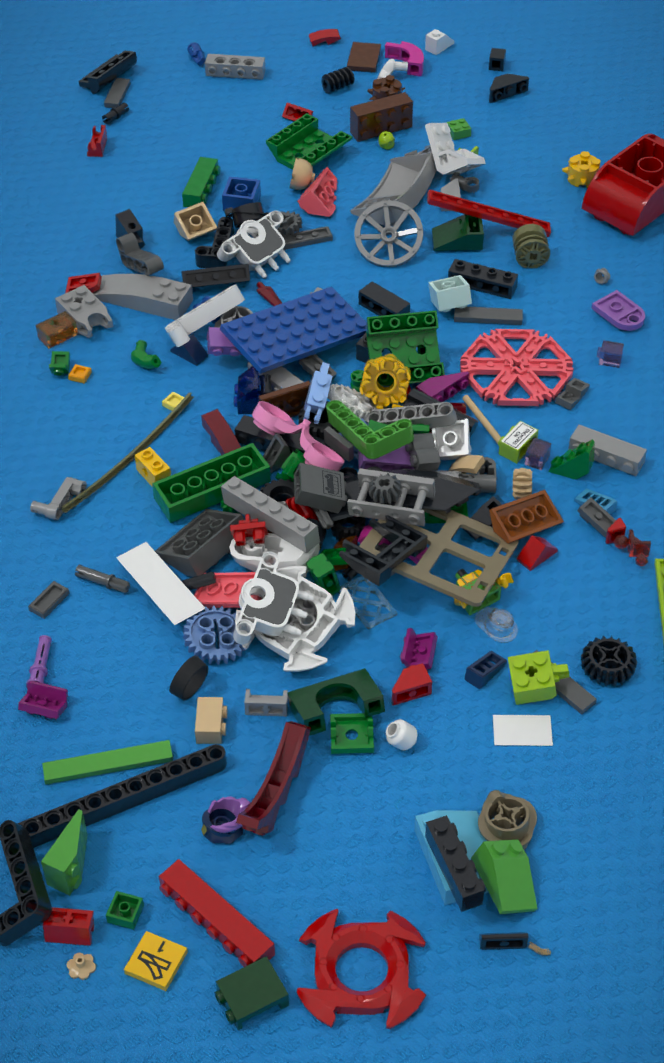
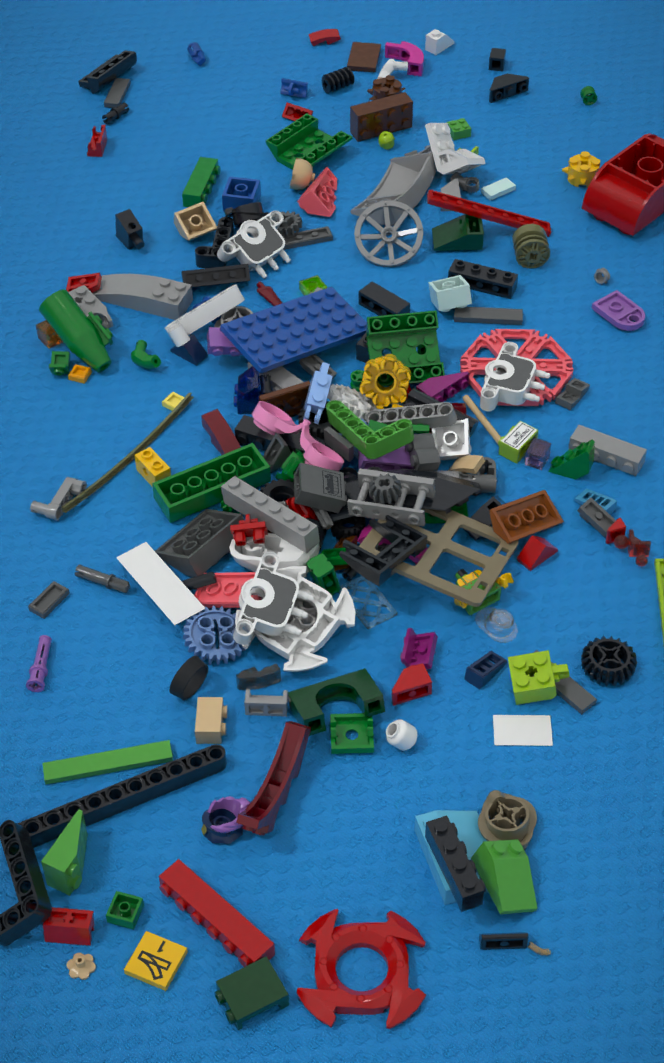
(44, 700): magenta bracket -> none
(80, 333): none -> green piece
(136, 258): dark grey beam -> none
(235, 66): light grey brick -> none
(253, 679): none -> clear smoke slope
(294, 88): none -> blue hips
(310, 284): none -> clear neon green piece
(498, 188): none -> light aqua tile
(511, 379): none -> white piece
(522, 483): tan gear -> none
(588, 99): none -> green wheel
(610, 354): clear purple brick -> none

